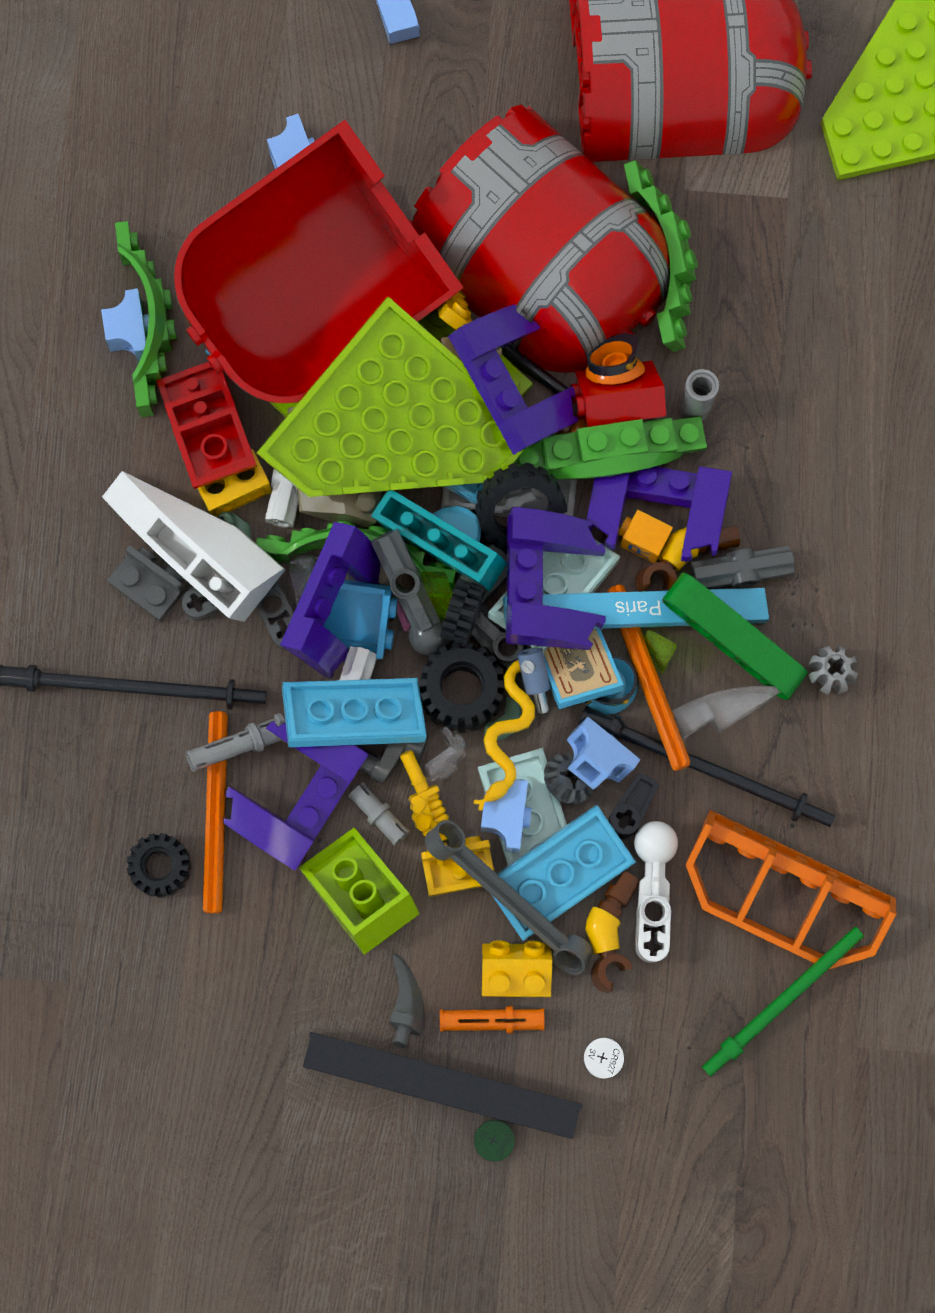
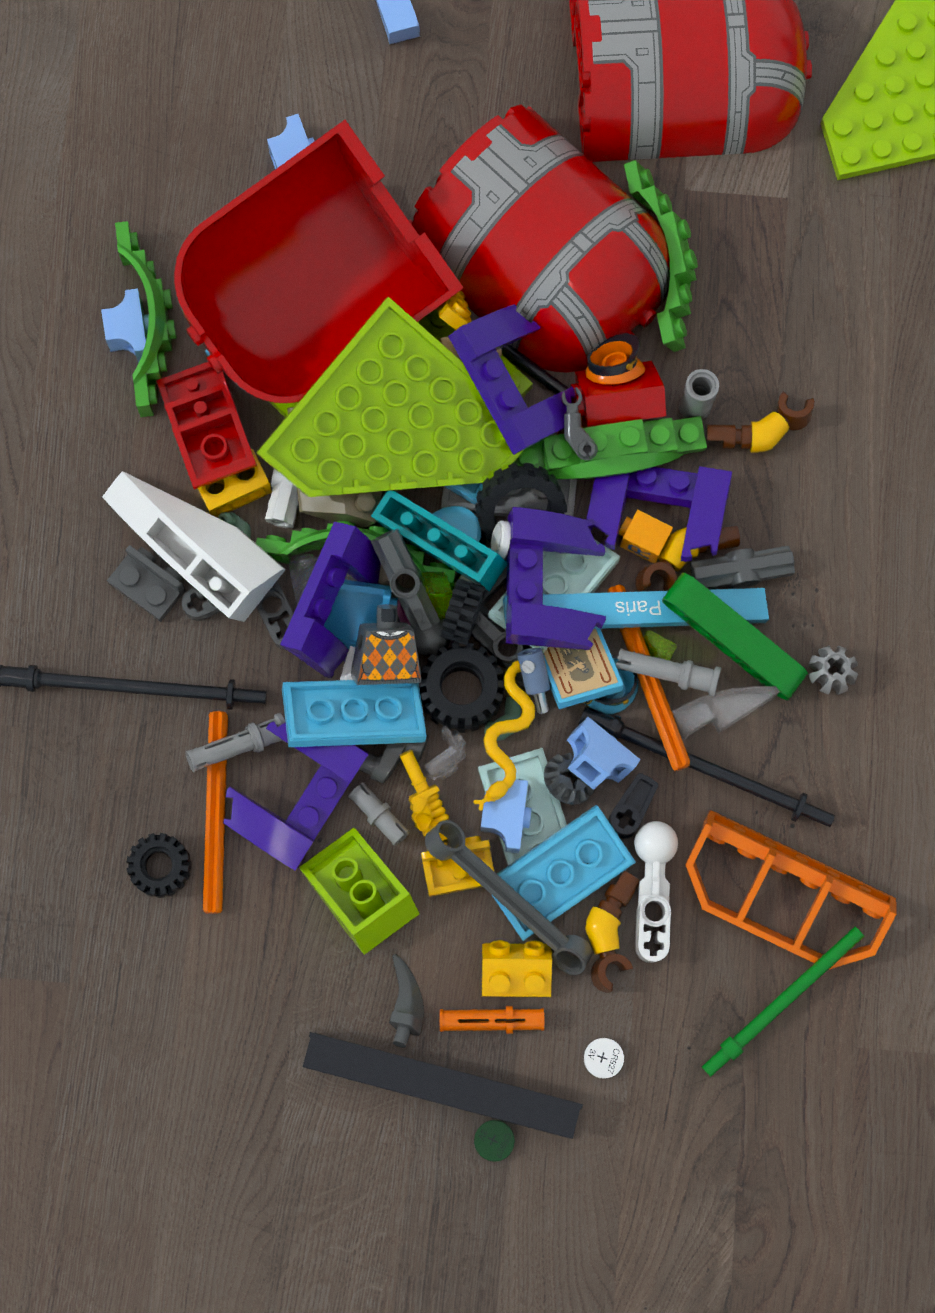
(385, 651): none -> torso
(501, 538): none -> white piece
(573, 432): none -> dark grey arm
(684, 674): none -> light grey pin
(765, 433): none -> reddish brown piece

